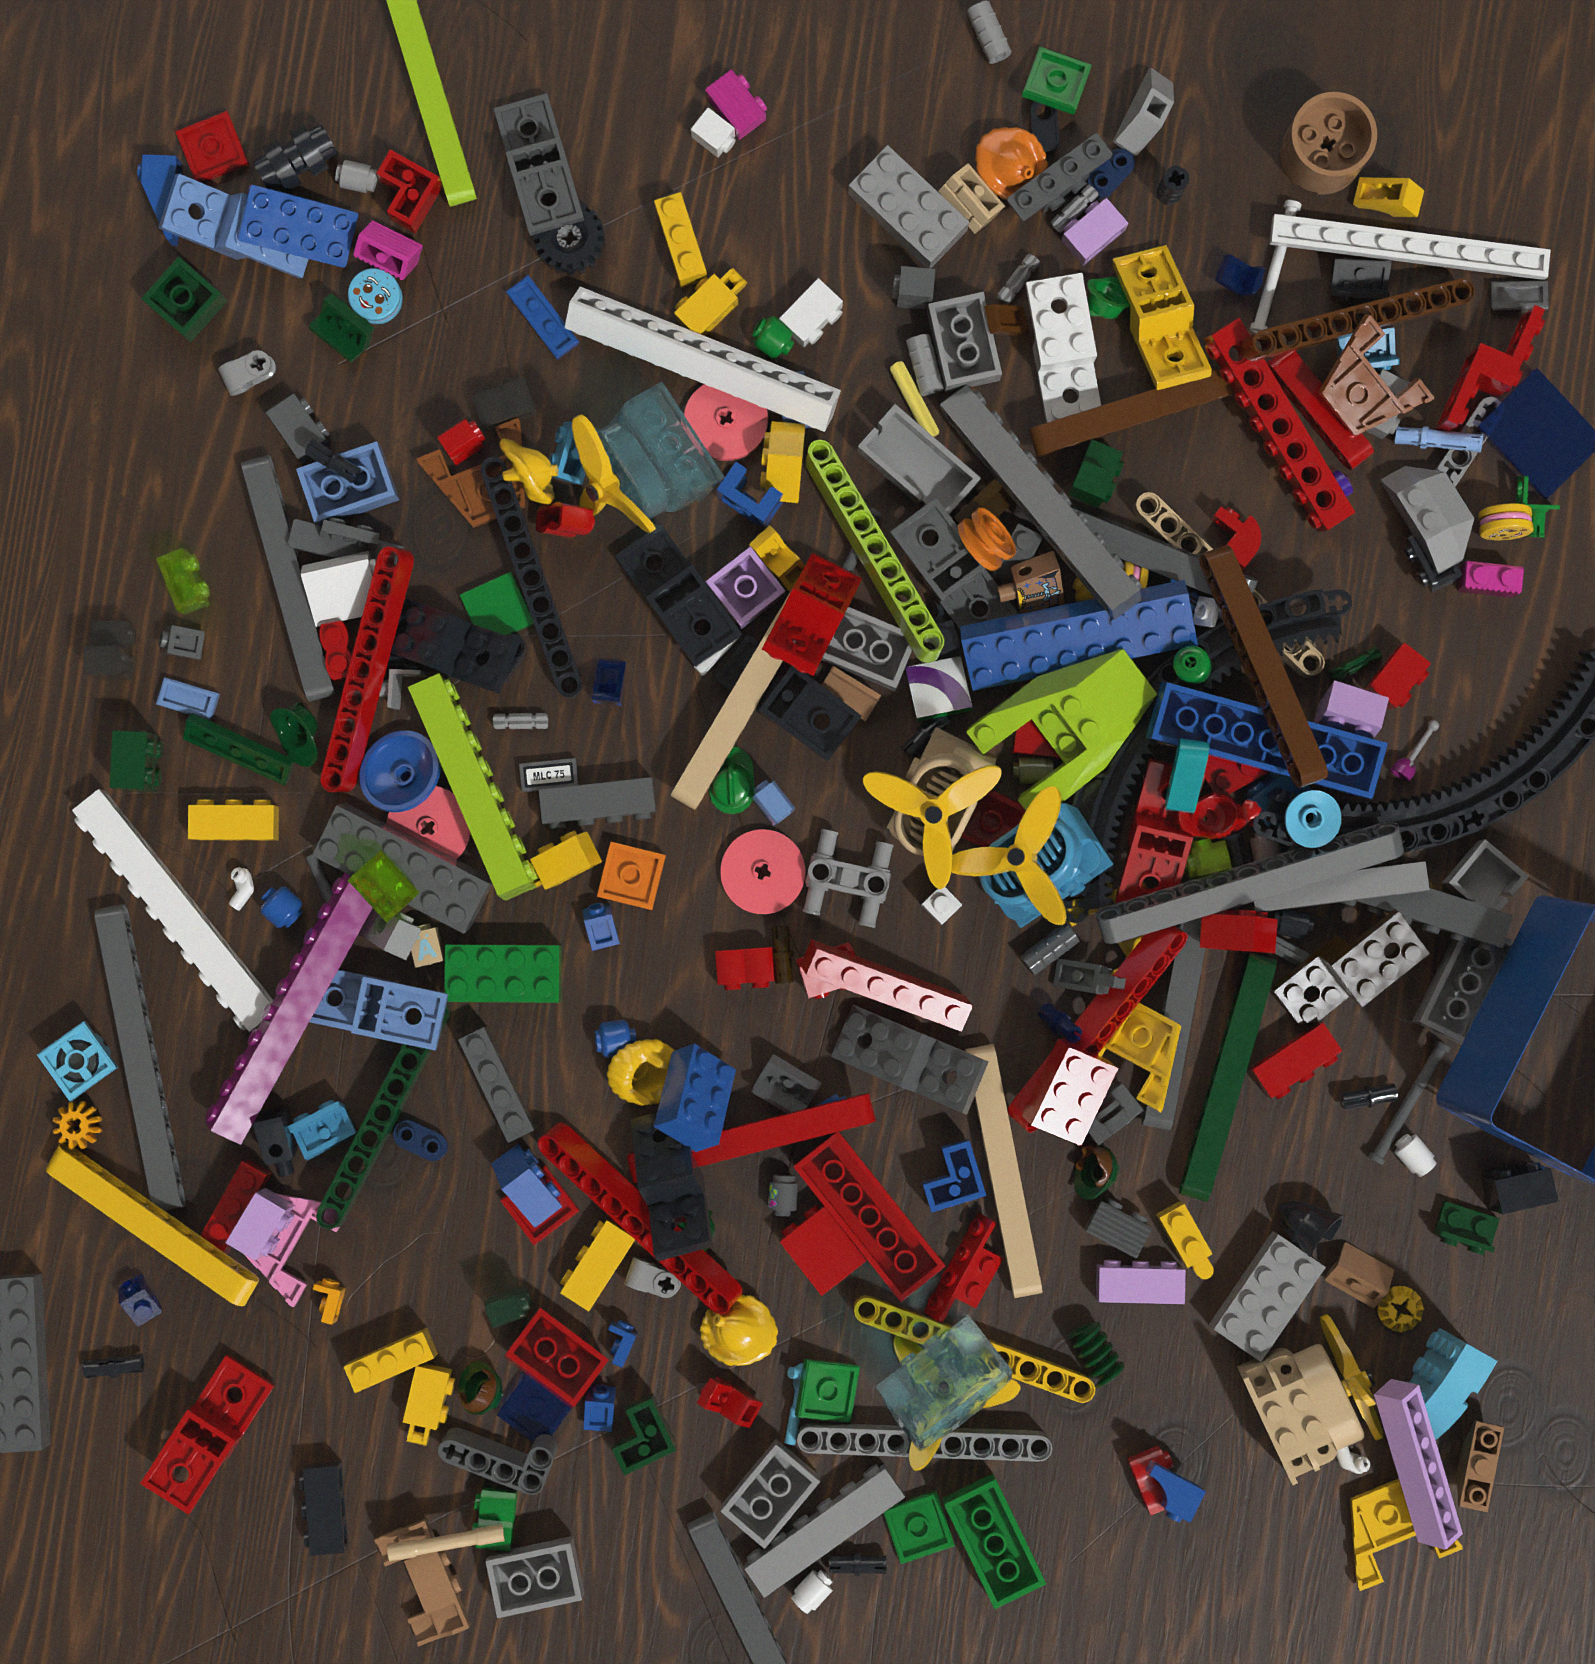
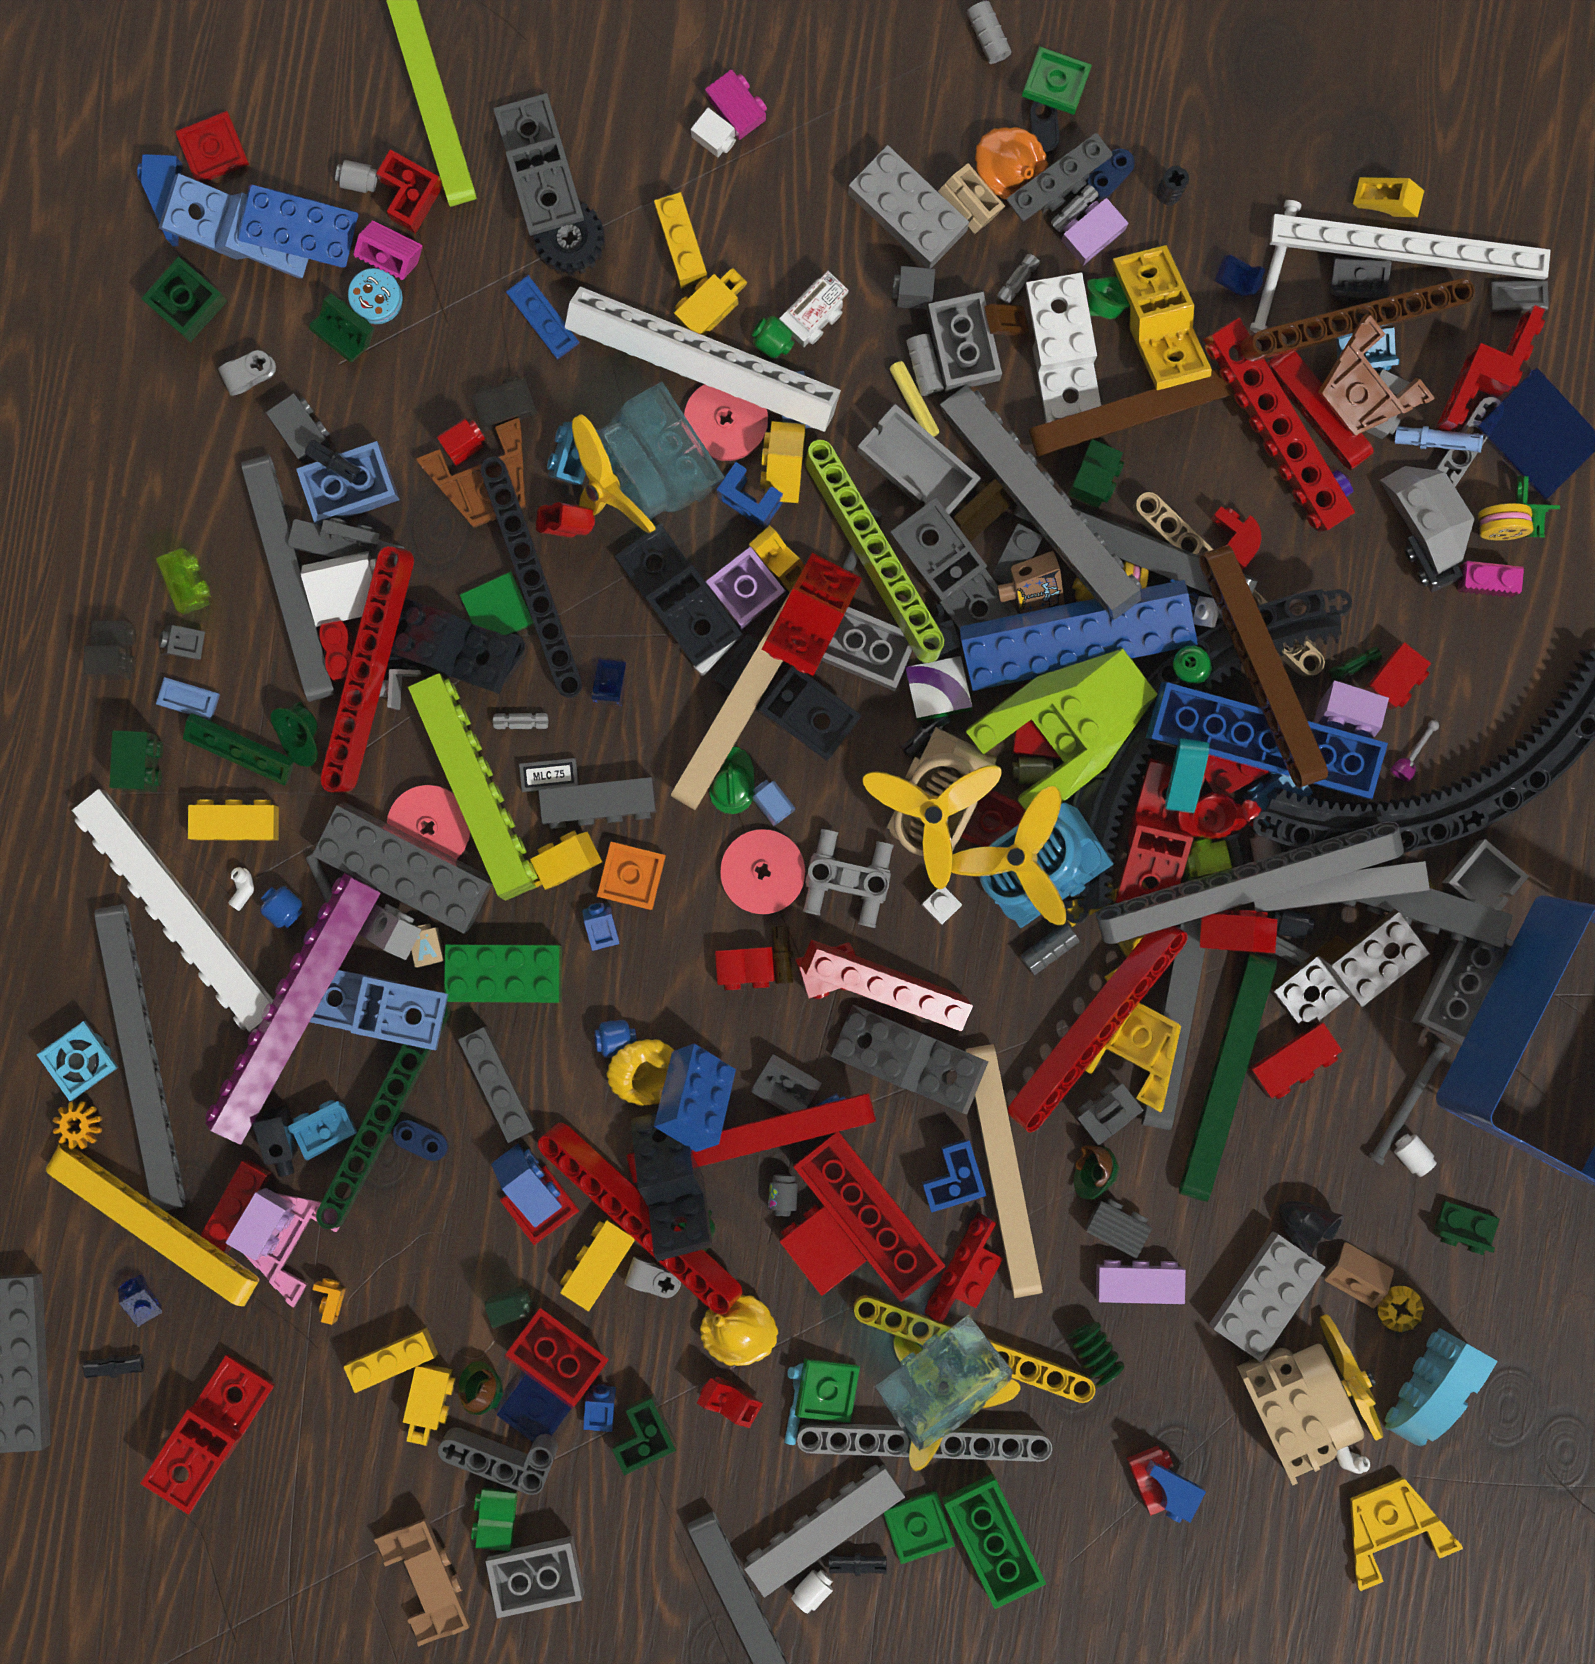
(278, 170): black piece -> none
(324, 1508): black brick -> none
(383, 886): clear neon green brick -> none
(390, 763): blue dish -> none
(413, 1548): tan piece -> none
(531, 469): yellow piece -> none
(622, 1347): blue bracket -> none
(770, 1493): light grey brick -> none
(818, 302): none -> tile
(851, 692): medium nougat panel -> none
(986, 539): orange wheel -> none
(1060, 1023): clear blue pin -> none
(1069, 1092): brick -> none
(1086, 977): dark grey hinge -> none
(1146, 112): light grey slope -> none
(1186, 1239): yellow brick -> none
(1325, 821): medium azure dish -> none
(1335, 122): medium nougat brick -> none
(1368, 1096): black axle -> none
(1418, 1463): lavender brick -> none
(1478, 1465): medium nougat slope -> none
(1519, 1188): black brick -> none

